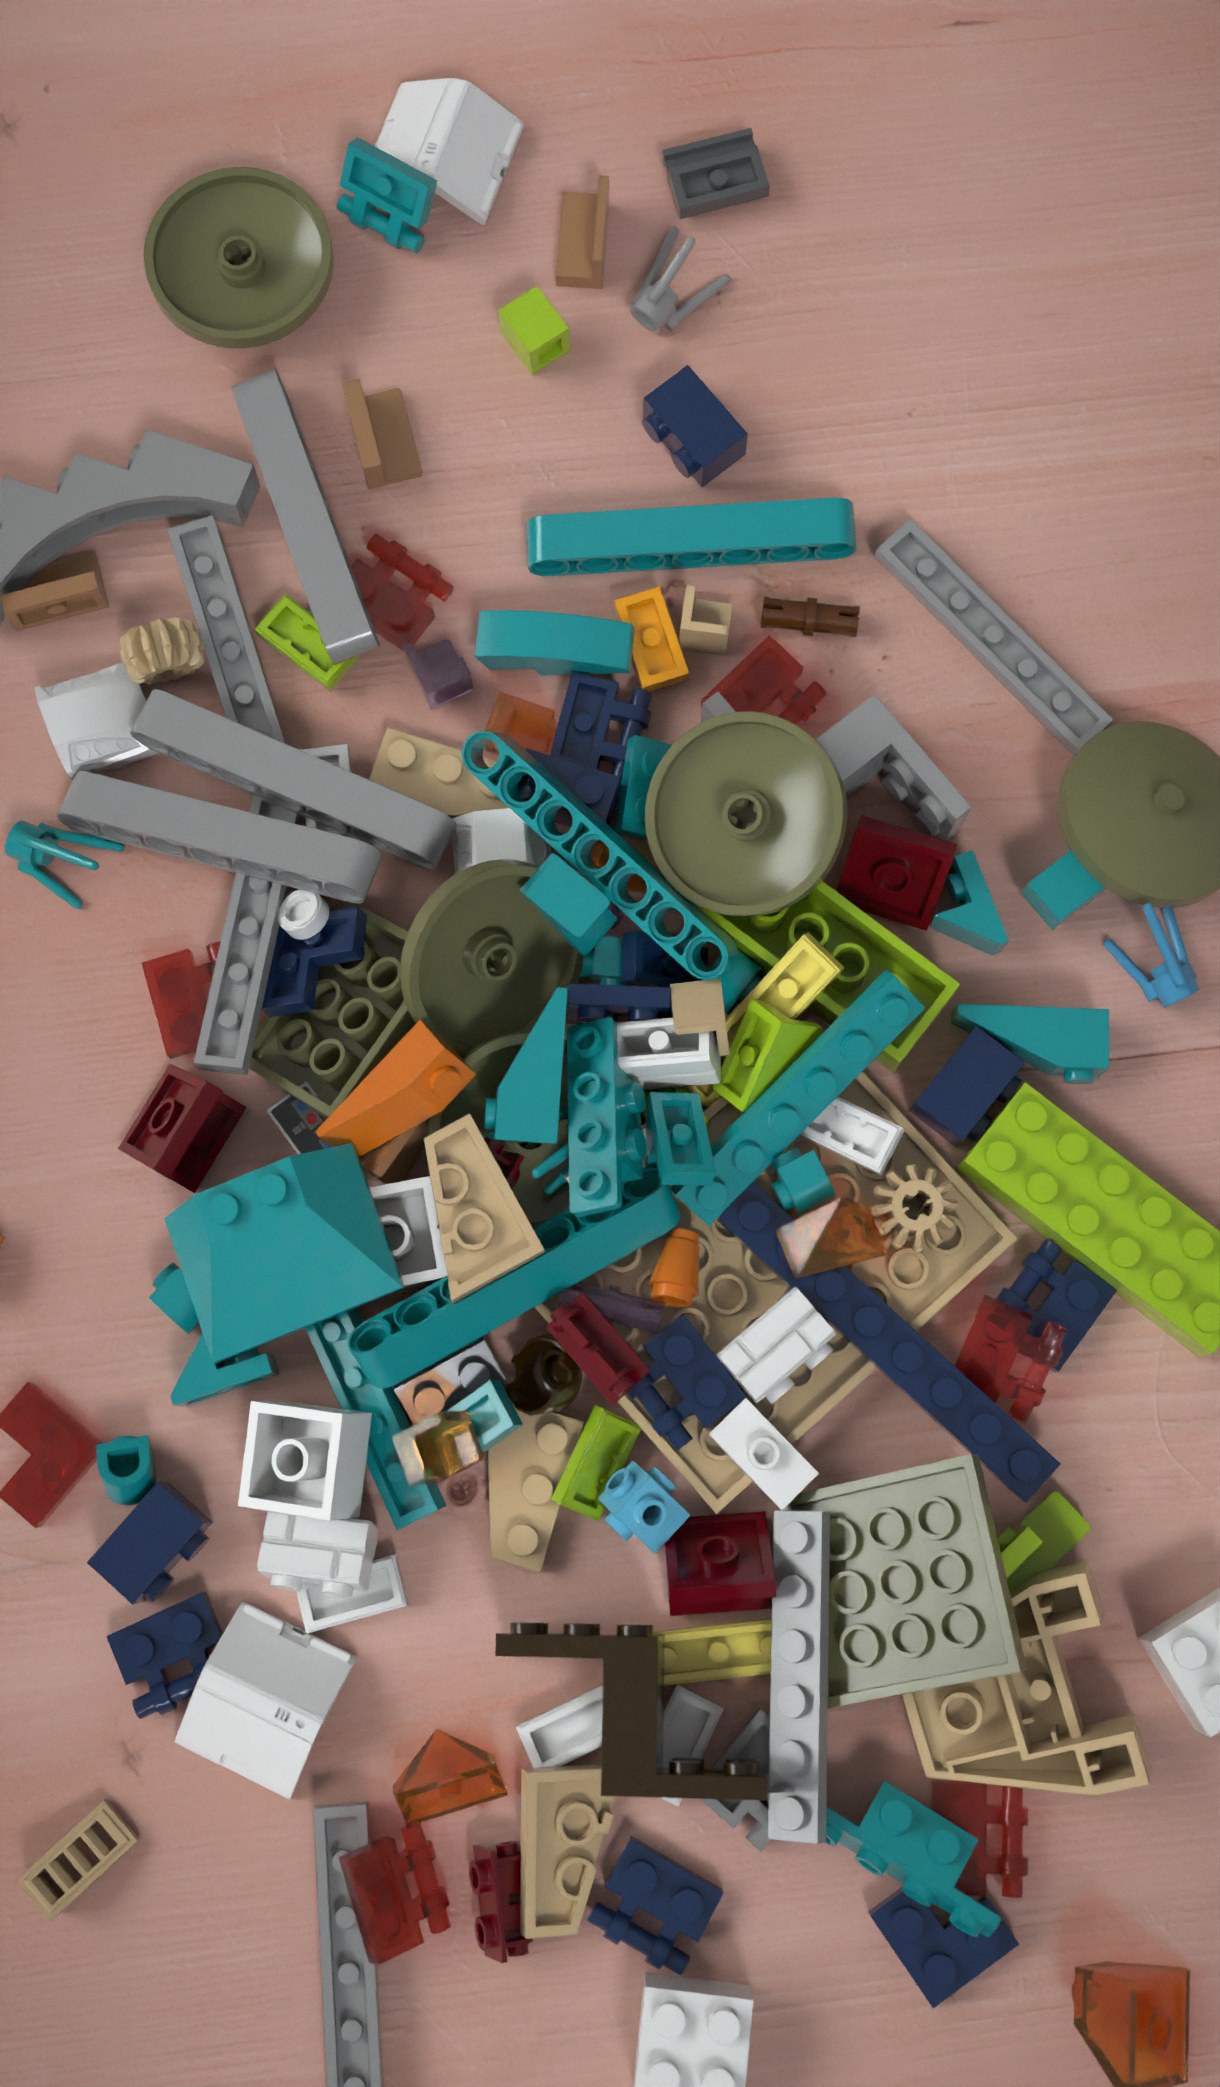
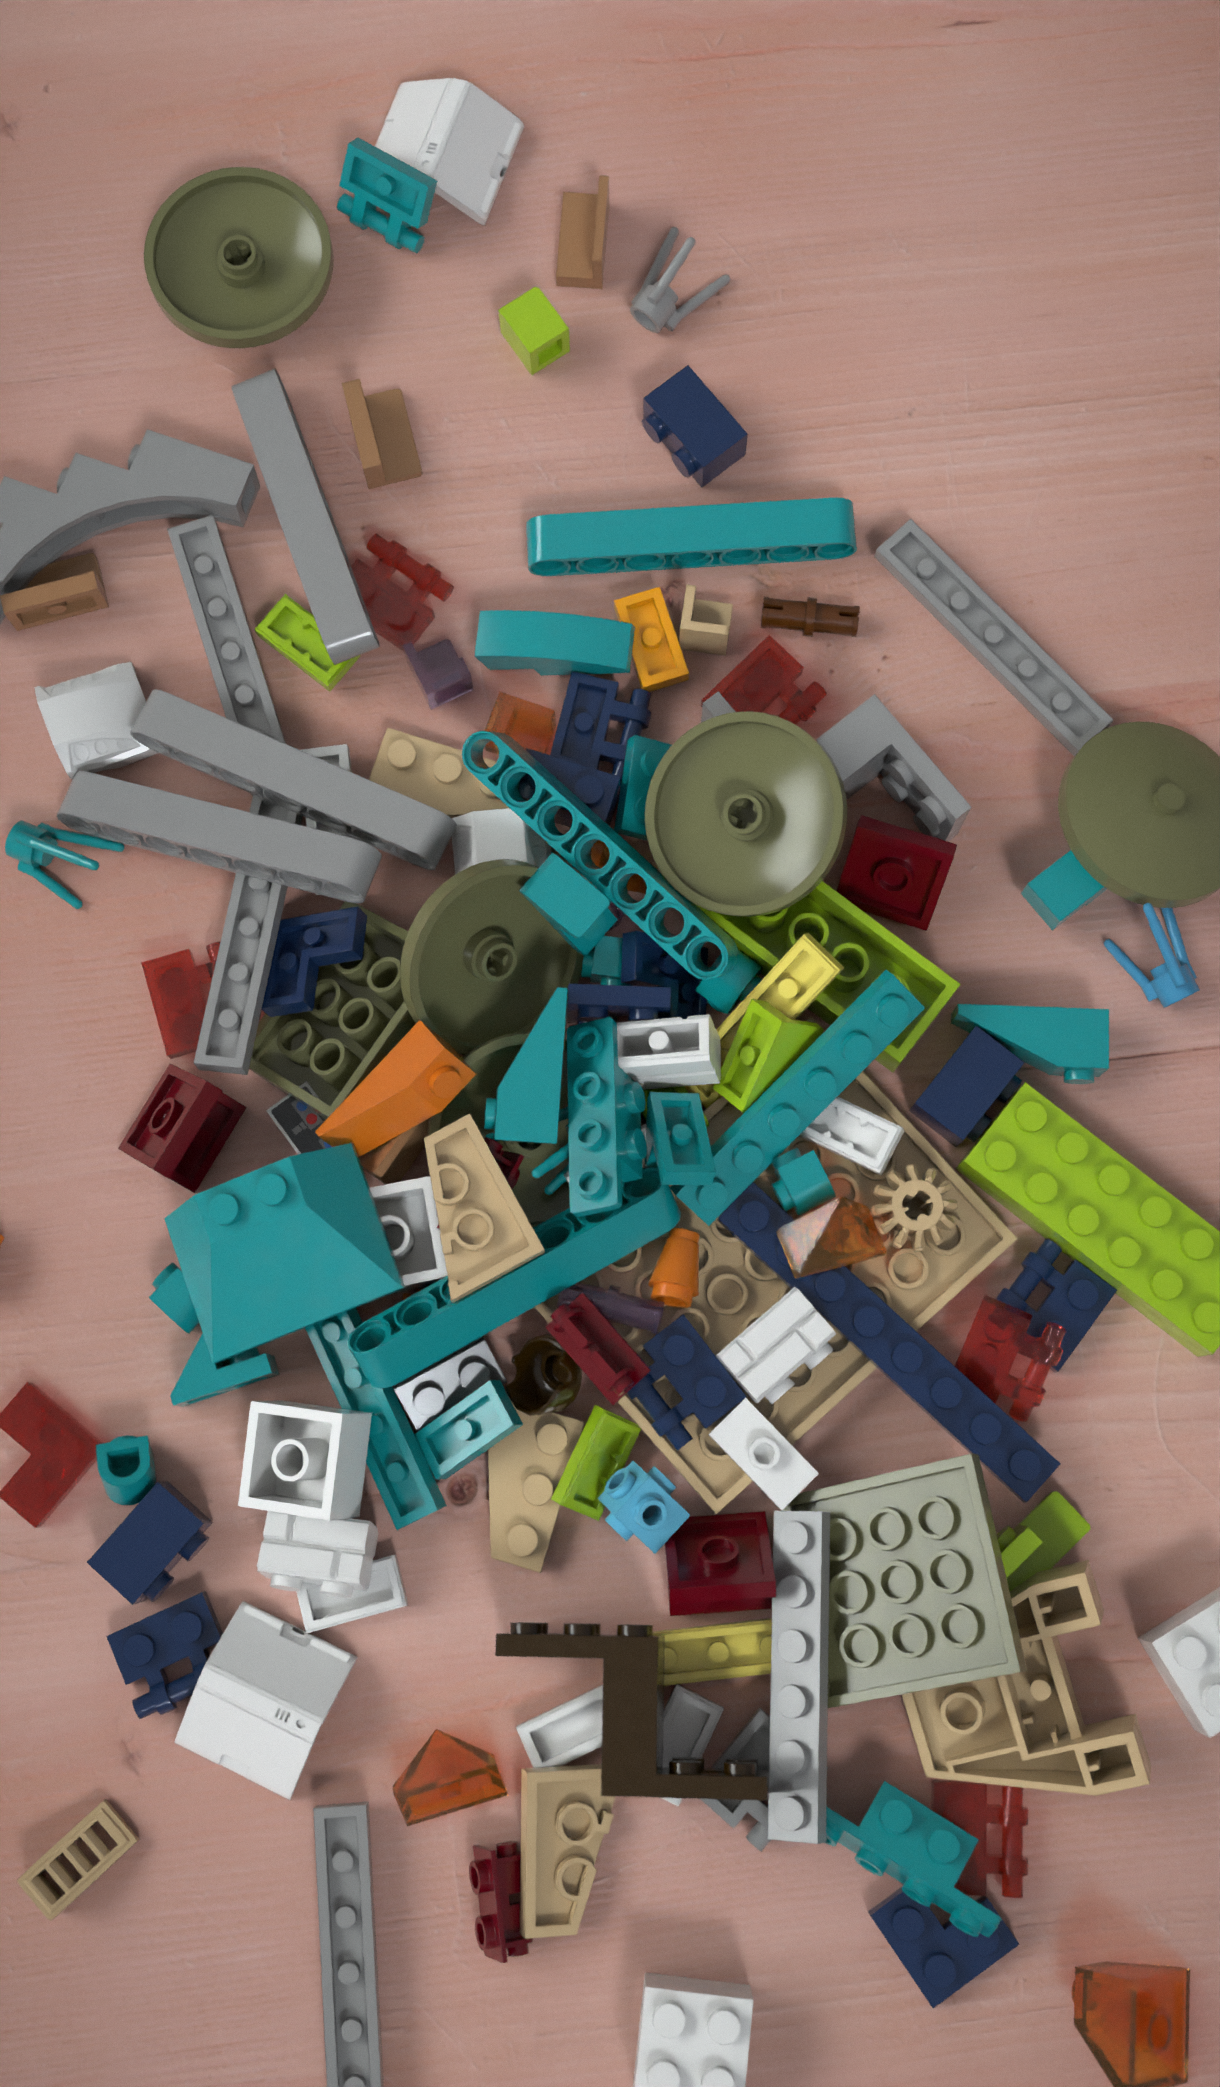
(161, 650): tan gear -> none
(303, 914): white tile -> none
(382, 1897): clear red plate -> none
(438, 1448): clear orange panel -> none
(663, 1890): dark blue plate -> none
(700, 1008): tan panel -> none
(715, 173): dark grey plate -> none
(977, 919): teal slope -> none

